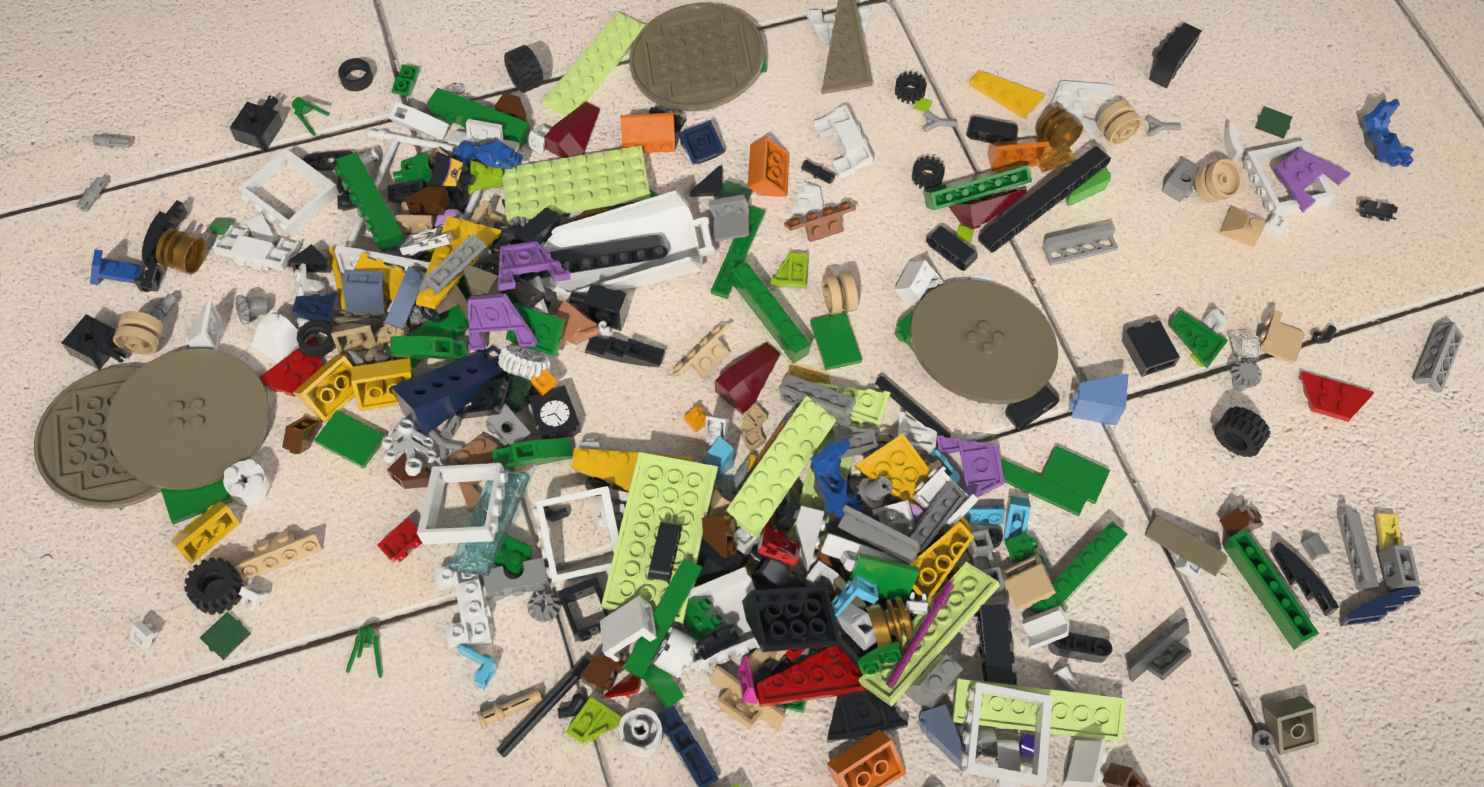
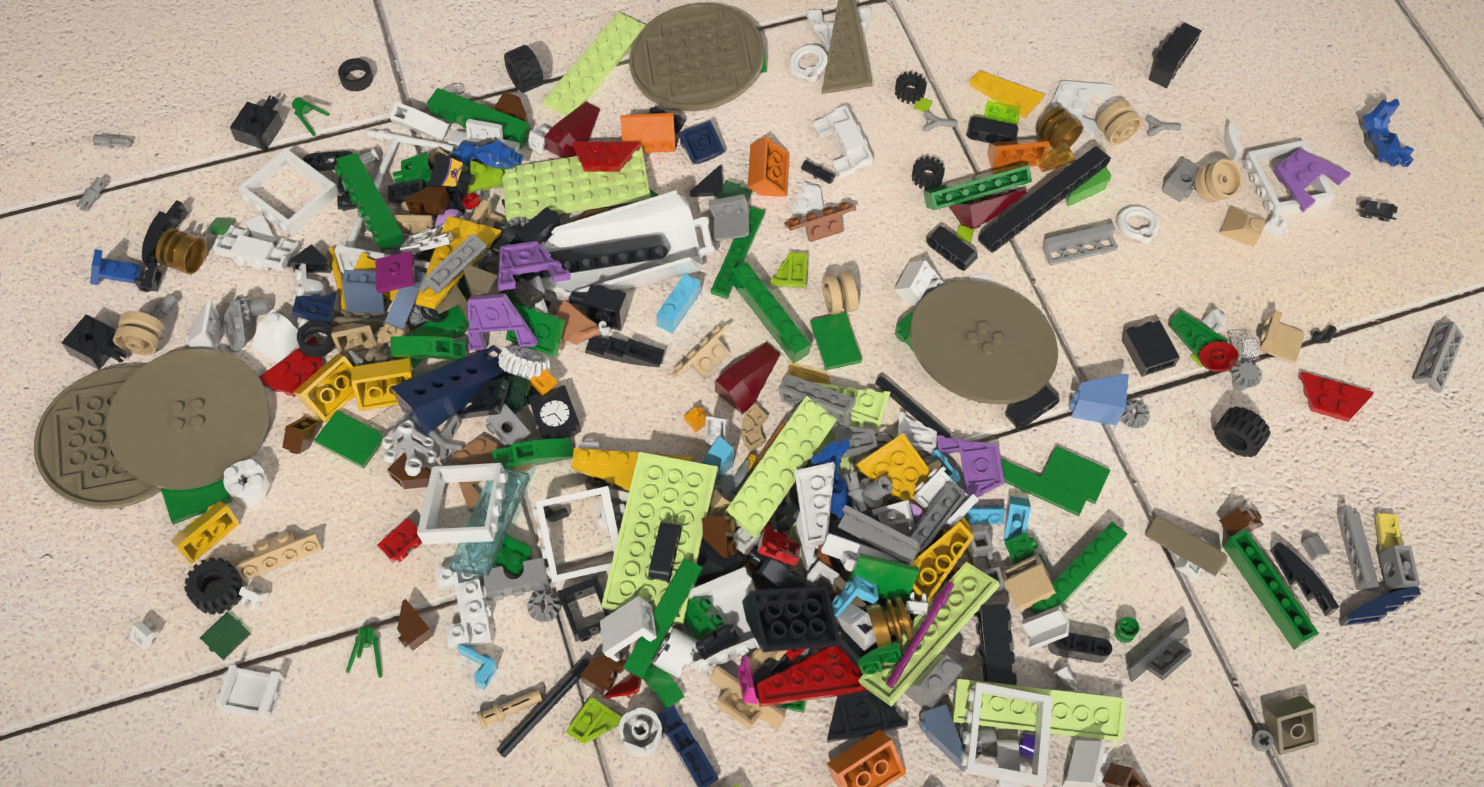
(233, 326): none -> light grey wing
(249, 692): none -> white panel
(388, 420): none -> clear piece
(395, 272): none -> magenta plate
(406, 80): green slope -> none
(411, 627): none -> reddish brown slope
(471, 201): none -> red tile
(574, 707): black arm -> none
(604, 155): none -> red wing
(678, 303): none -> medium azure brick
(808, 72): none -> white piece
(815, 498): none -> white wing
(855, 491): none -> light grey pin
(995, 532): black bush -> none
(1002, 112): none -> clear neon green bracket
(1130, 627): none -> green wheel
(1142, 417): none -> light grey gear
(1144, 235): none -> white piece
(1218, 356): none -> red dish
(1273, 122): clear green piece -> none

